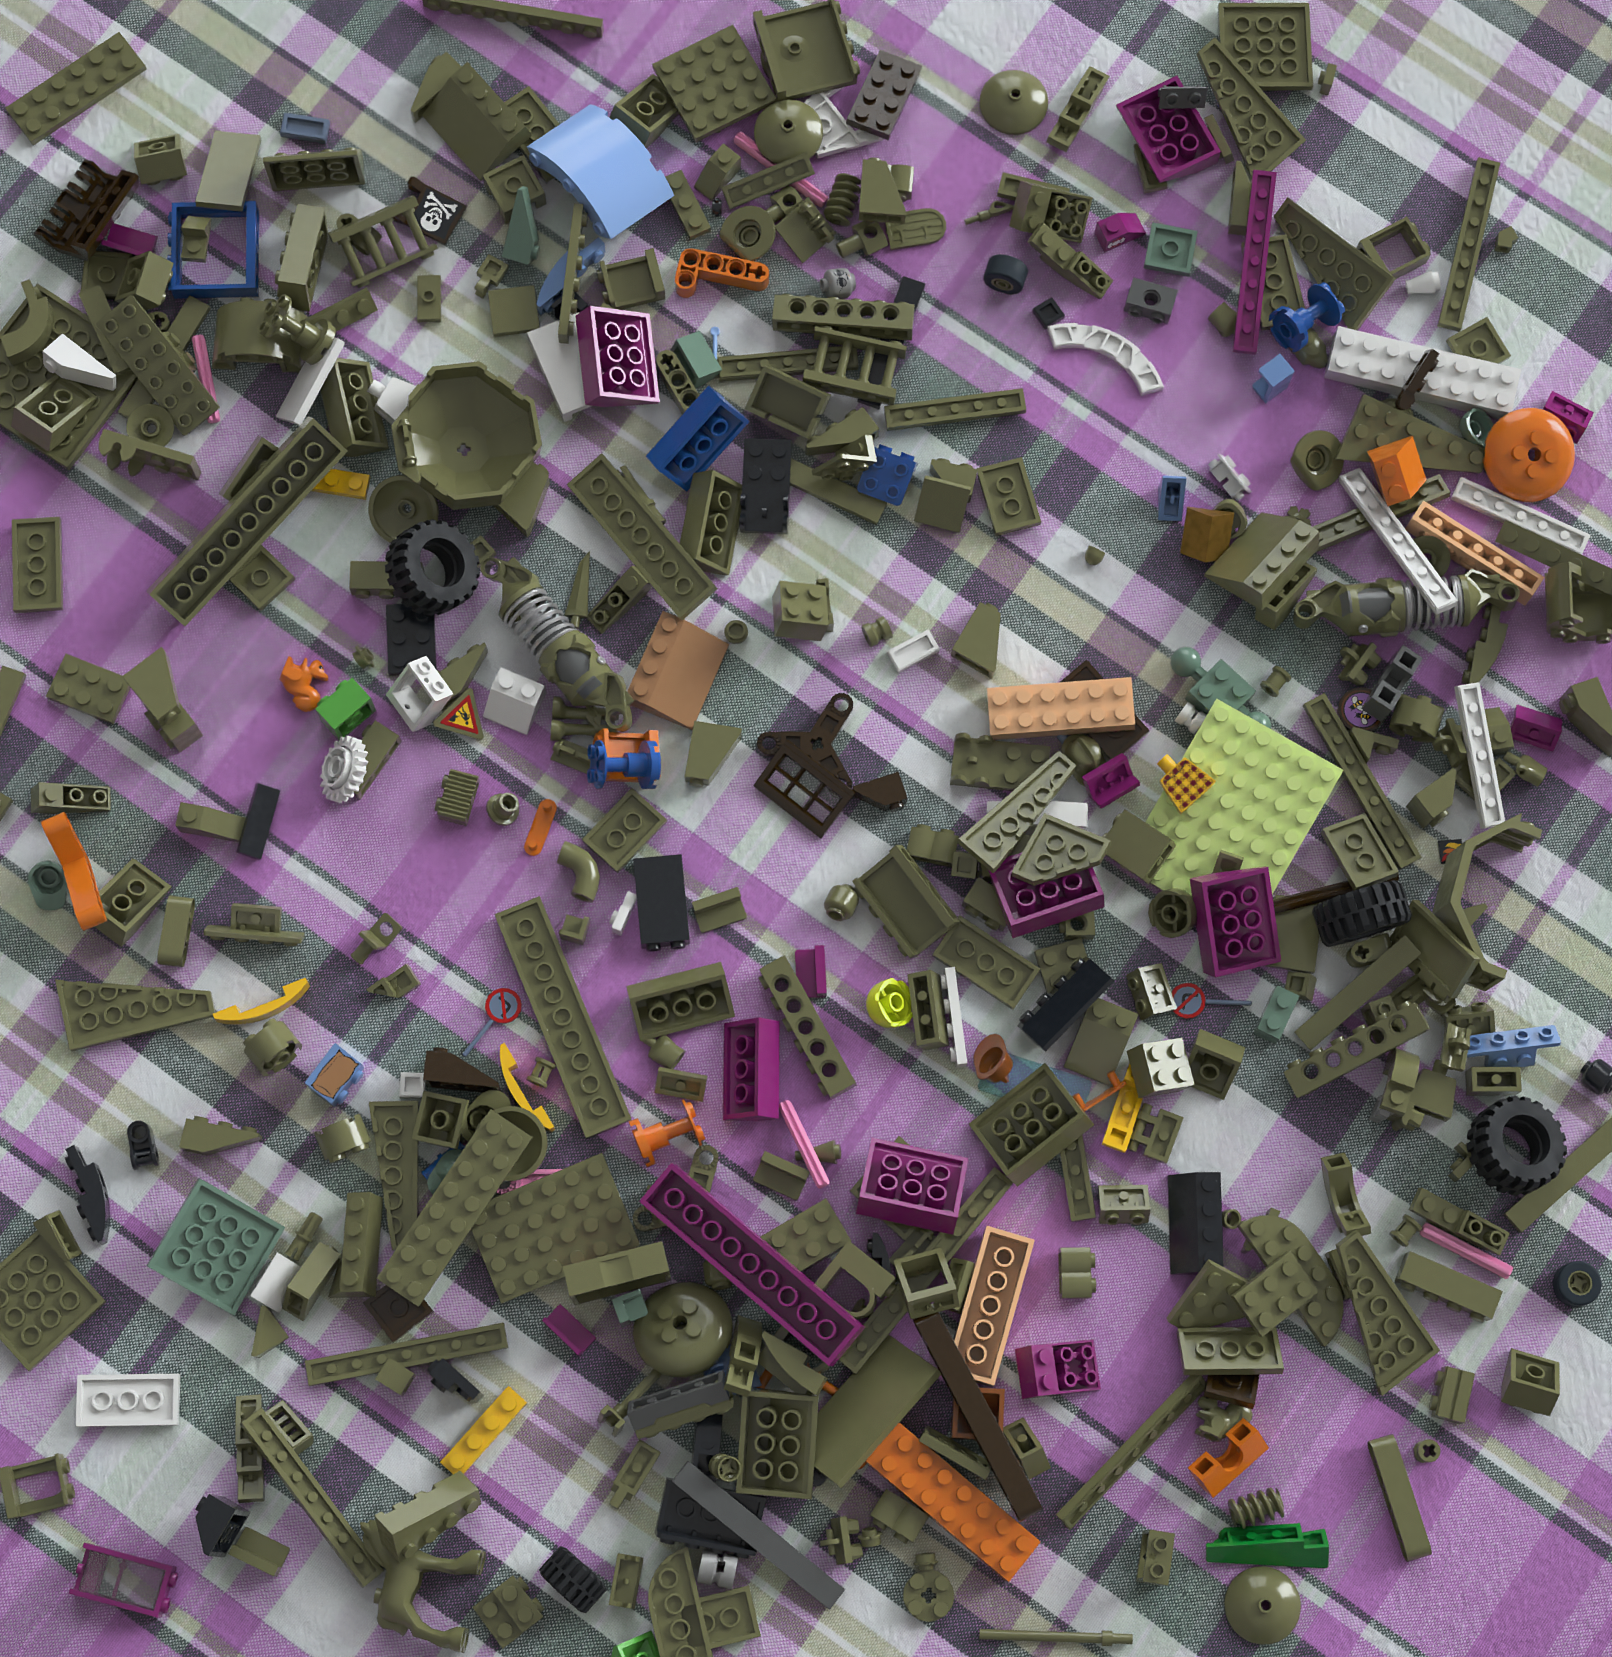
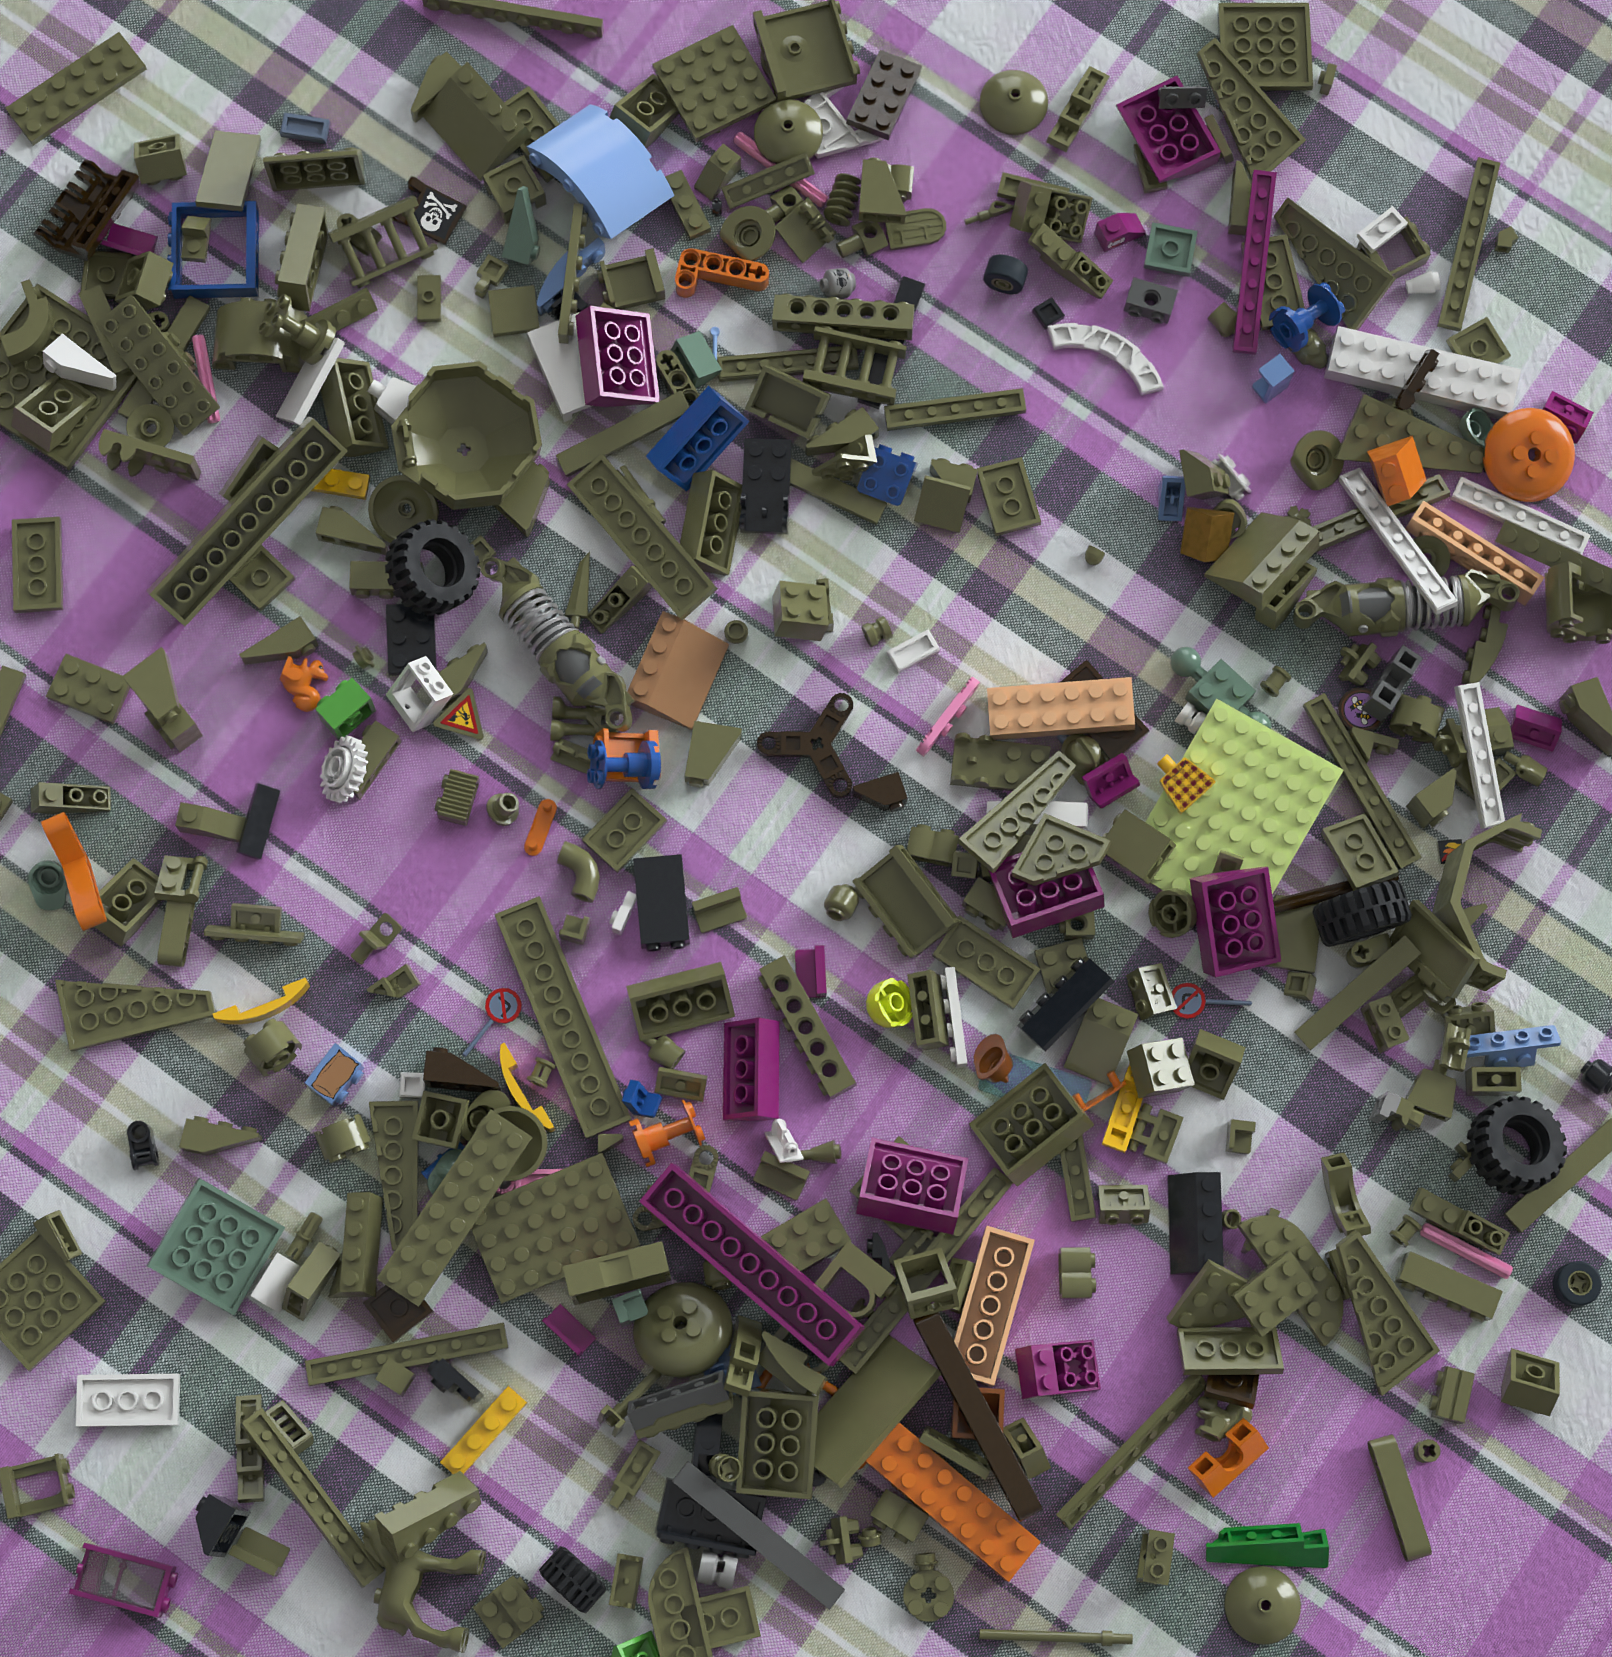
(95, 1203): black slope -> none
(173, 877): none -> olive plate
(268, 1333): olive slope -> none
(290, 640): none -> olive slope
(342, 529): none -> olive slope
(514, 701): white slope -> none
(608, 1141): none -> olive slope
(623, 433): none -> olive tile
(640, 1101): none -> blue bracket
(783, 1142): none -> white hinge
(803, 1144): bright pink axle -> none
(804, 789): dark brown piece -> none
(954, 710): none -> bright pink plate
(979, 640): olive slope -> none
(1202, 476): none -> olive slope
(1239, 1136): none -> olive panel
(1256, 1507): olive piece -> none
(1276, 1014): sand green brick -> none
(1382, 229): none -> white plate
(1402, 1074): olive arch -> none
(1415, 1026): olive brick -> none

